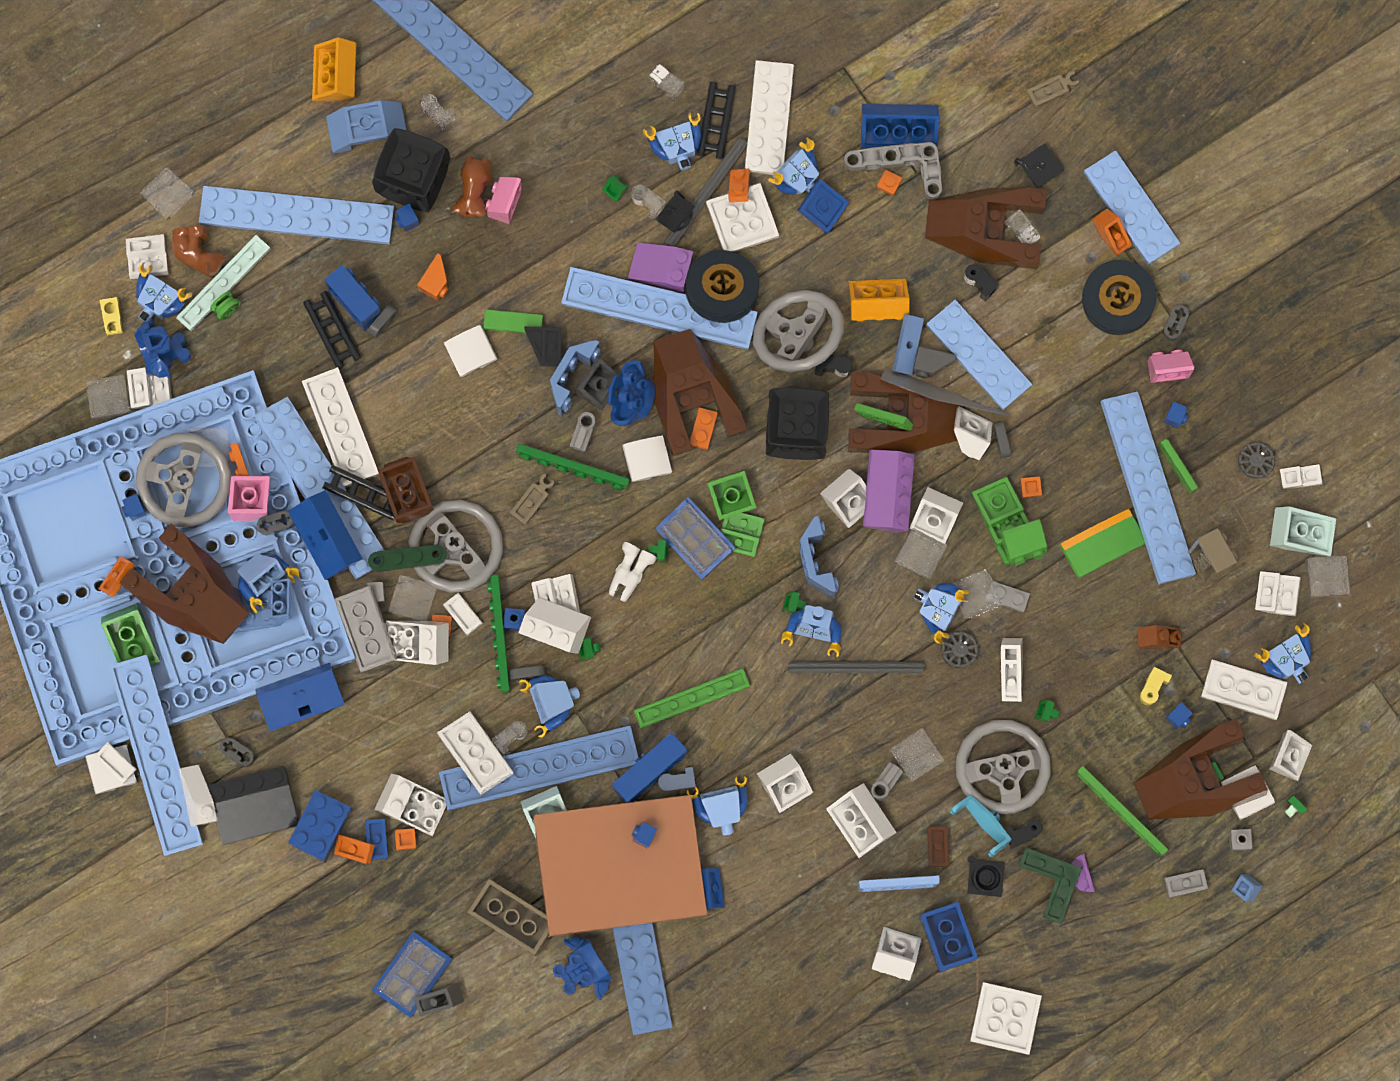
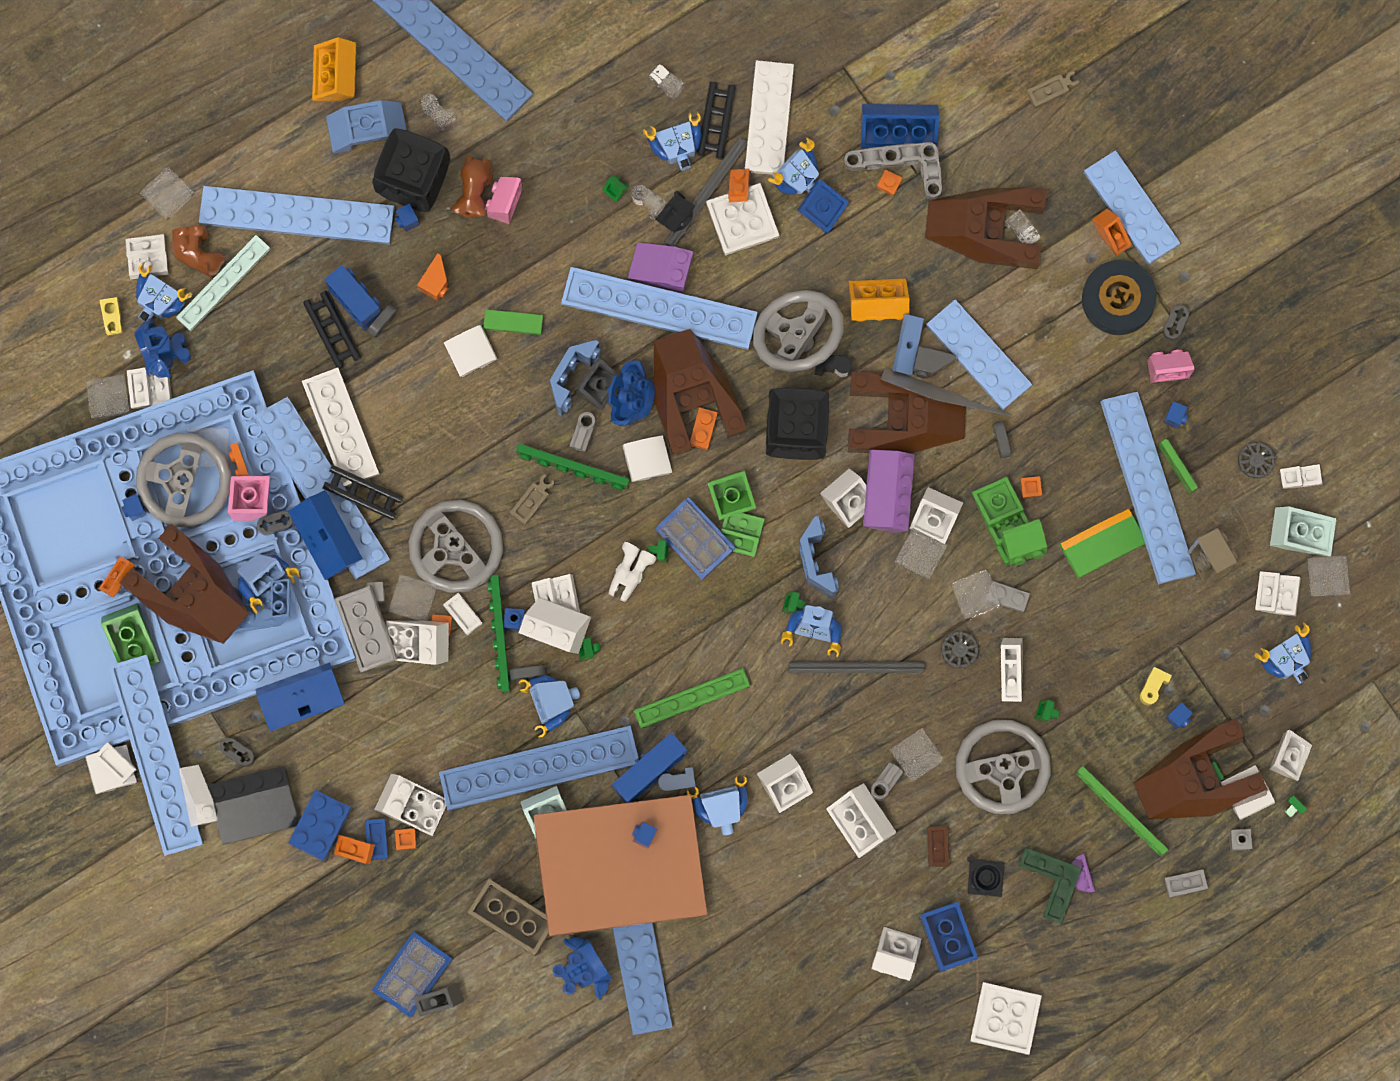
(225, 305): bright green wheel -> none
(405, 490): reddish brown slope -> none
(407, 558): dark green plate -> none
(475, 753): white tile -> none
(509, 735): clear leg -> none
(546, 344): black wing -> none
(712, 888): blue plate -> none
(738, 278): black wheel -> none
(883, 417): bright green tile -> none
(898, 883): light blue tile -> none
(940, 607): torso -> none
(972, 433): white slope -> none
(979, 278): black leg -> none
(986, 820): medium azure piece -> none
(1026, 833): black leg -> none
(1040, 165): black hat -> none
(1159, 637): dark orange slope -> none
(1244, 689): white tile -> none
(1247, 888): medium blue slope -> none

